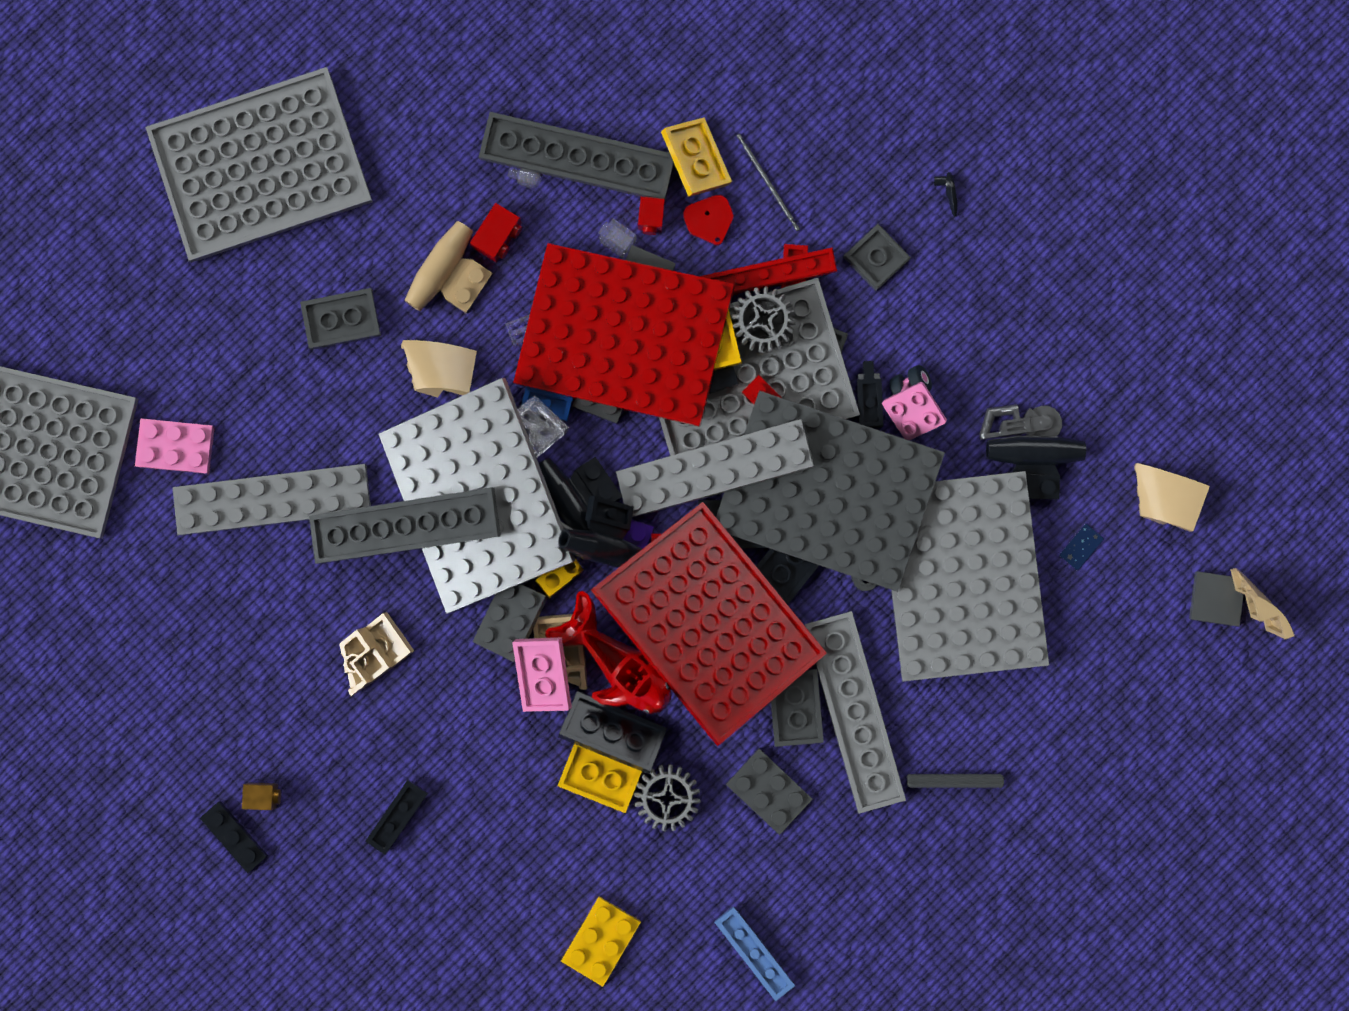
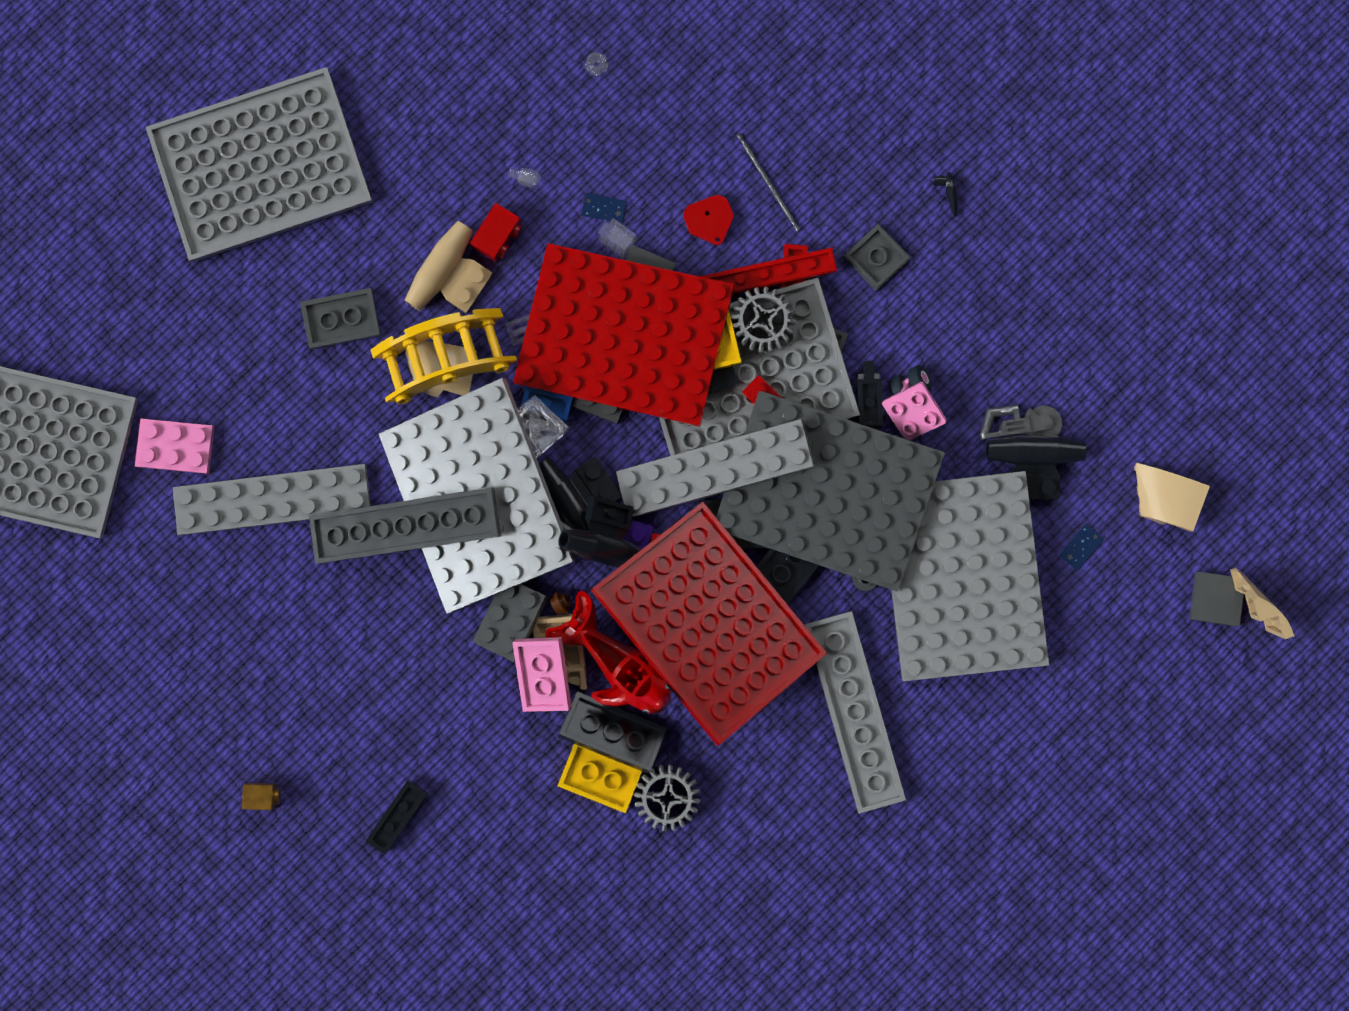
(233, 837): black plate -> none
(373, 652): tan slope -> none
(435, 330): none -> yellow fence
(559, 578): yellow leg -> none
(560, 603): none -> reddish brown plate
(576, 156): dark grey plate -> none
(592, 59): none -> clear plate
(600, 941): yellow plate -> none
(603, 207): none -> dark blue sticker
(651, 215): red brick -> none
(696, 156): yellow plate -> none
(754, 953): medium blue plate -> none
(769, 791): dark grey plate -> none
(798, 712): dark grey plate -> none
(955, 780): dark grey axle -> none

